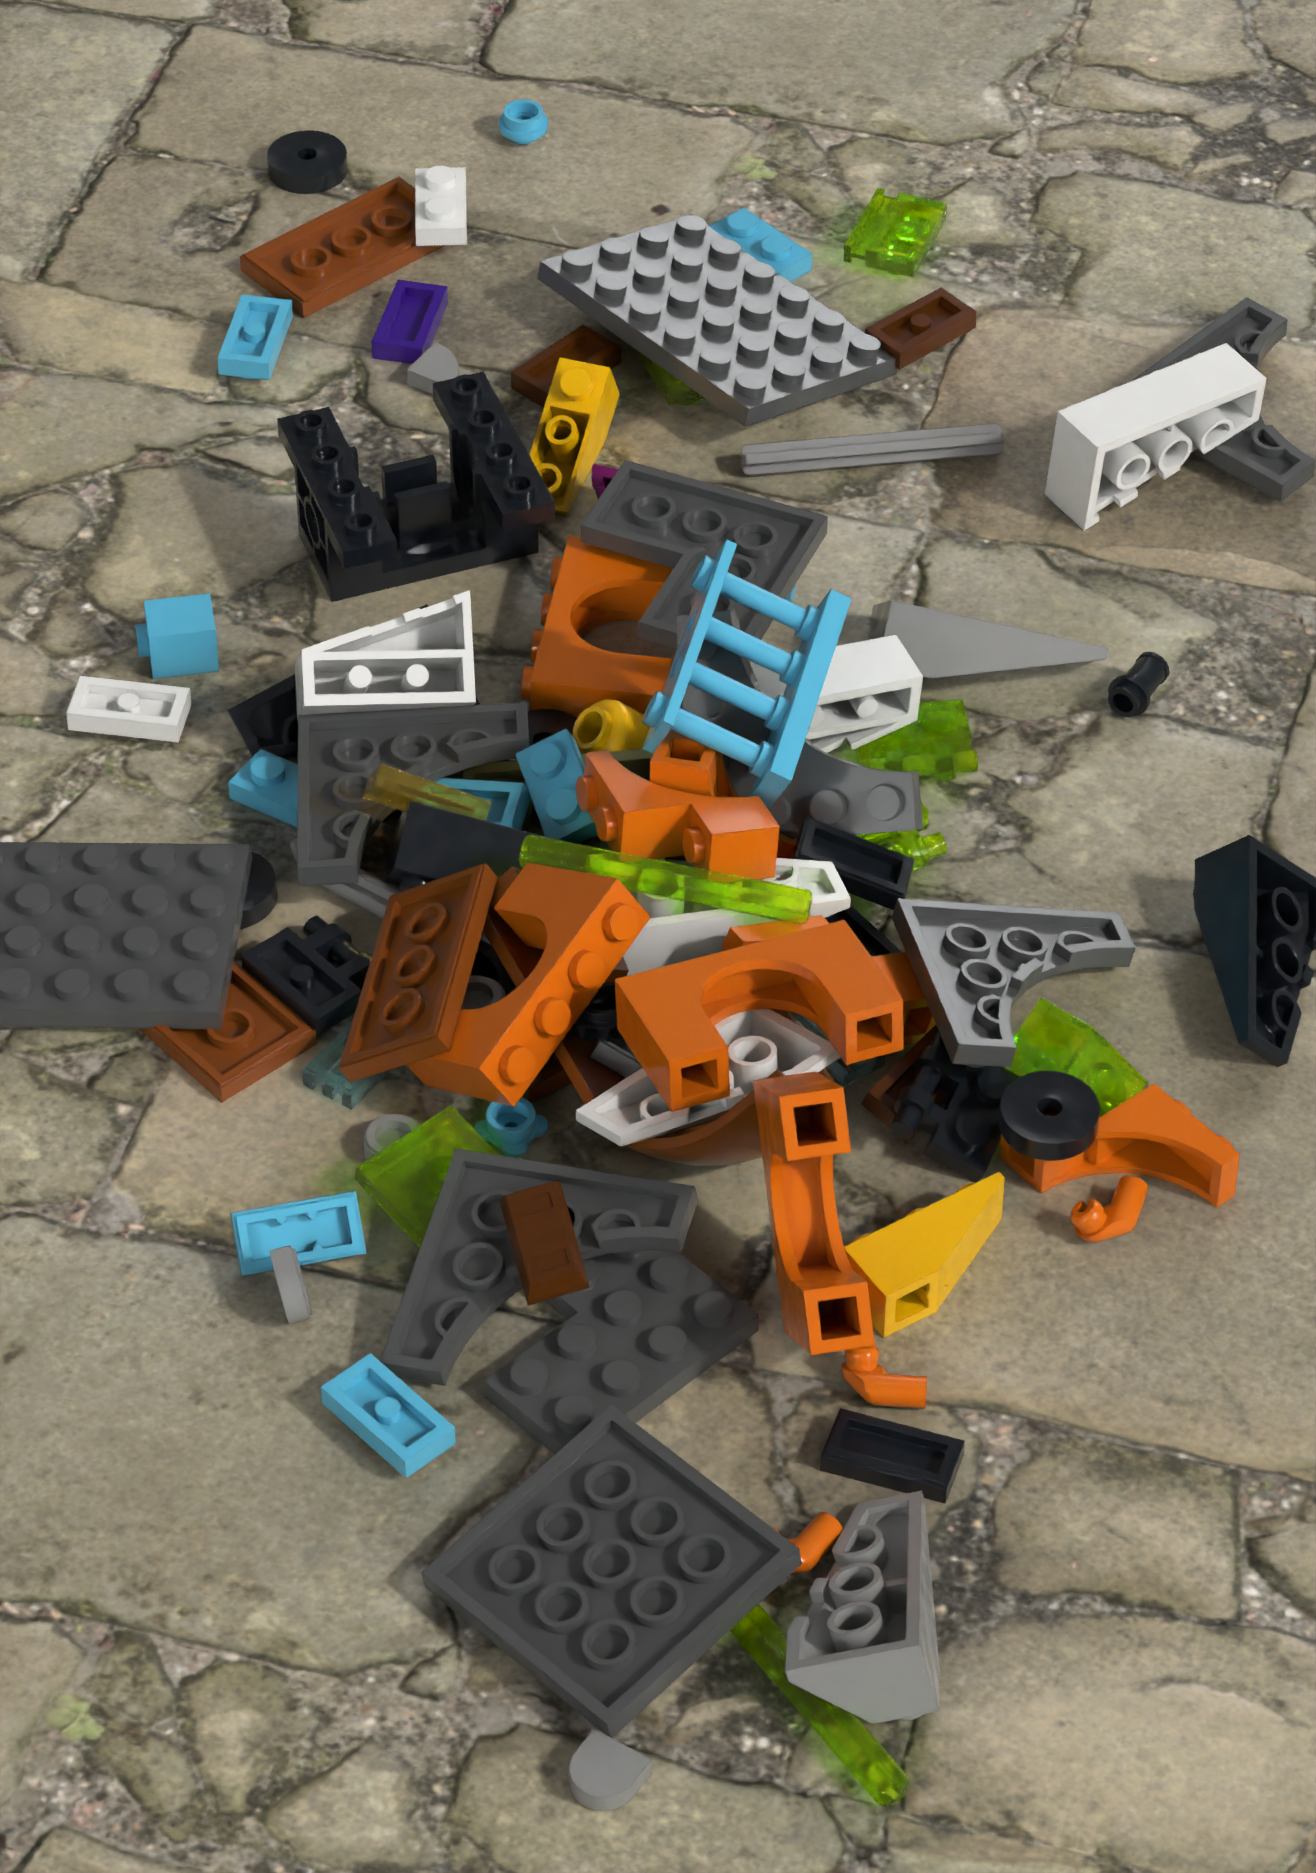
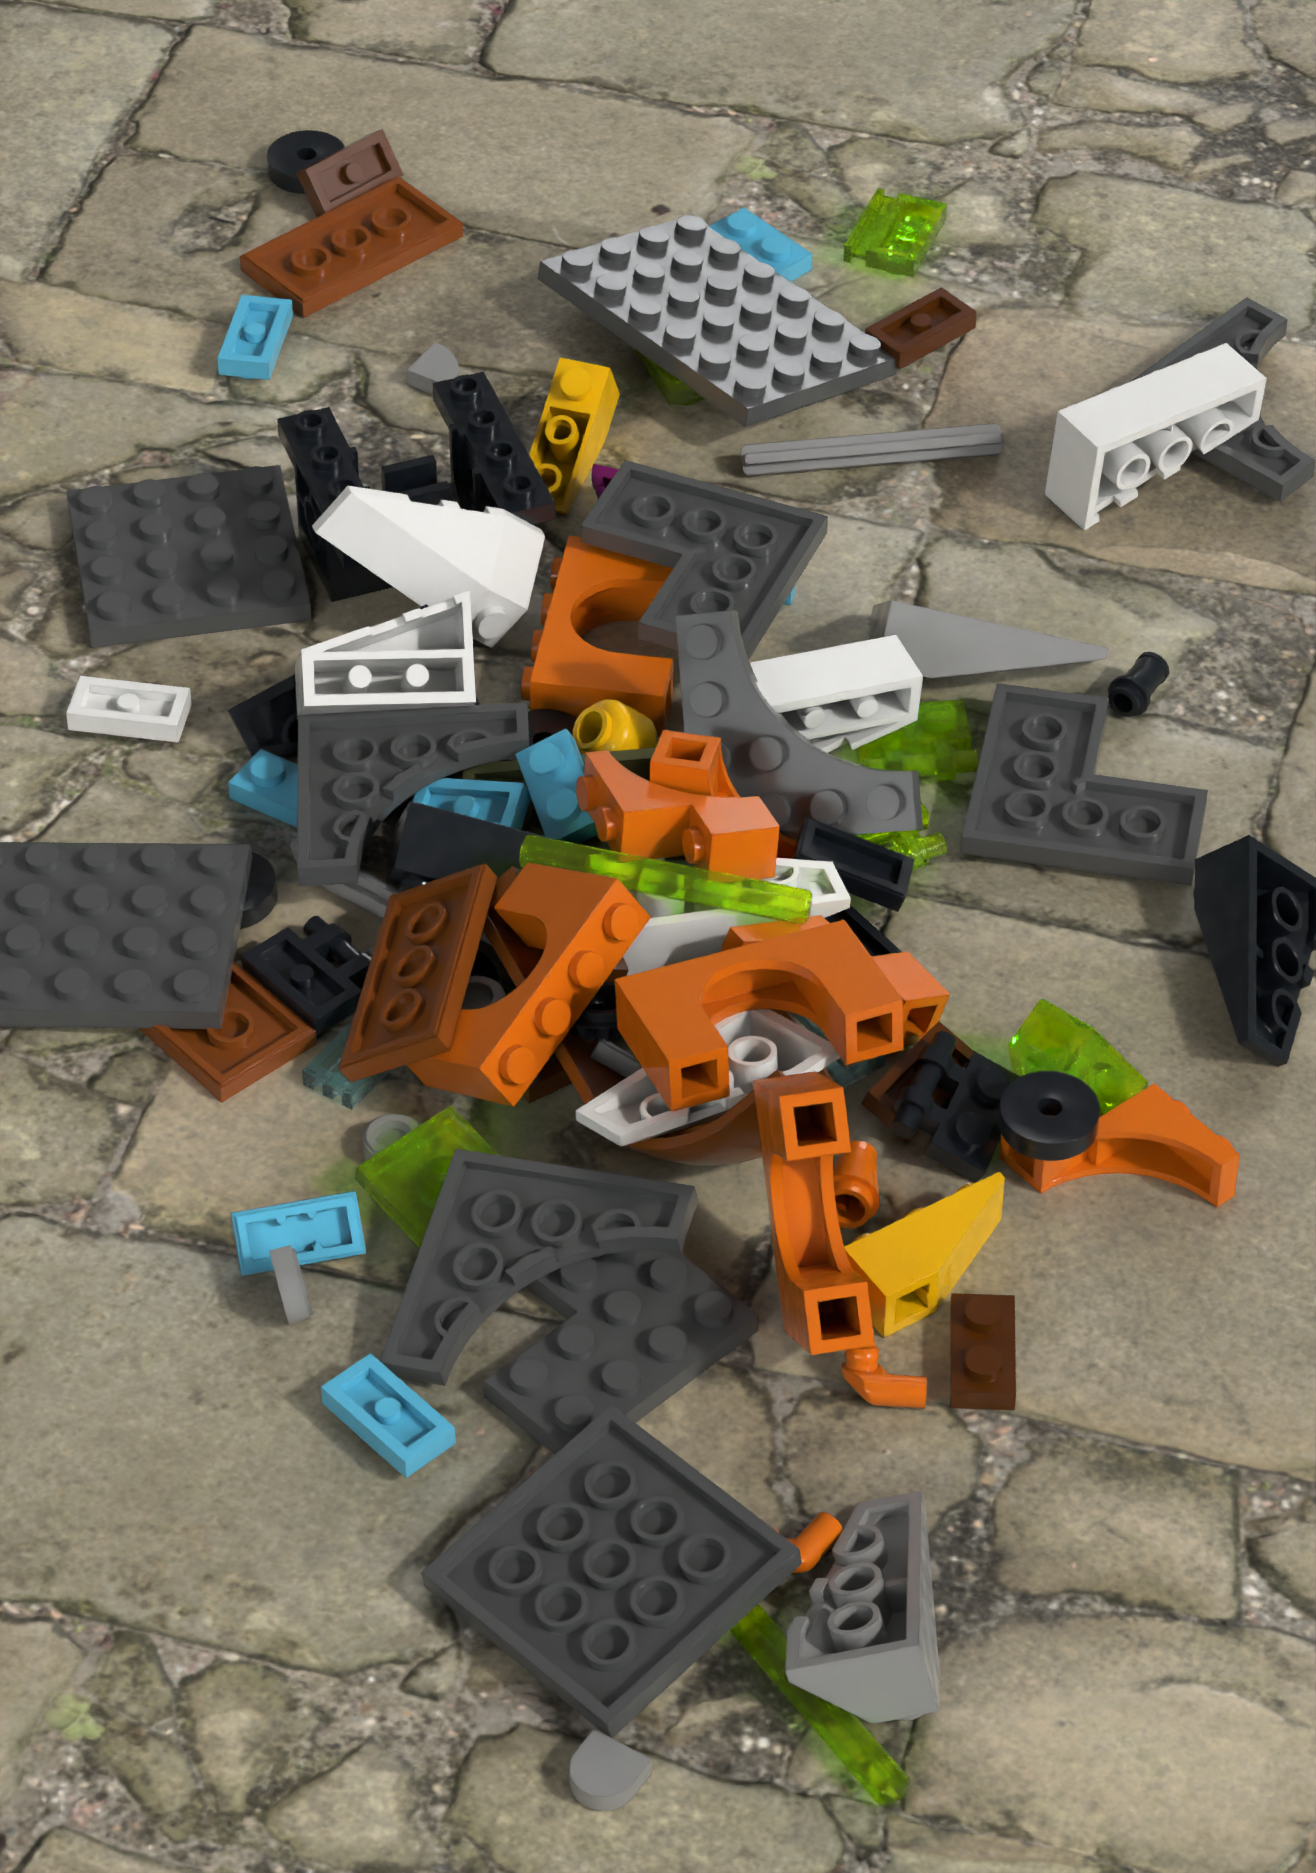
(178, 636): medium azure brick -> none
(187, 556): none -> dark grey plate
(349, 172): none -> reddish brown plate
(398, 788): clear yellow tile -> none
(409, 321): dark purple tile -> none
(440, 206): white plate -> none
(440, 552): none -> white wedge
(512, 1127): medium azure plate -> none
(523, 121): medium azure plate -> none
(544, 1242): reddish brown tile -> none
(582, 344): reddish brown tile -> none
(801, 670): medium azure fence -> none
(856, 1185): none -> orange cone
(892, 1455): black tile -> none
(982, 1351): none -> reddish brown plate
(986, 956): dark grey plate -> none
(1047, 807): none -> dark grey plate
(1119, 1218): orange arm -> none

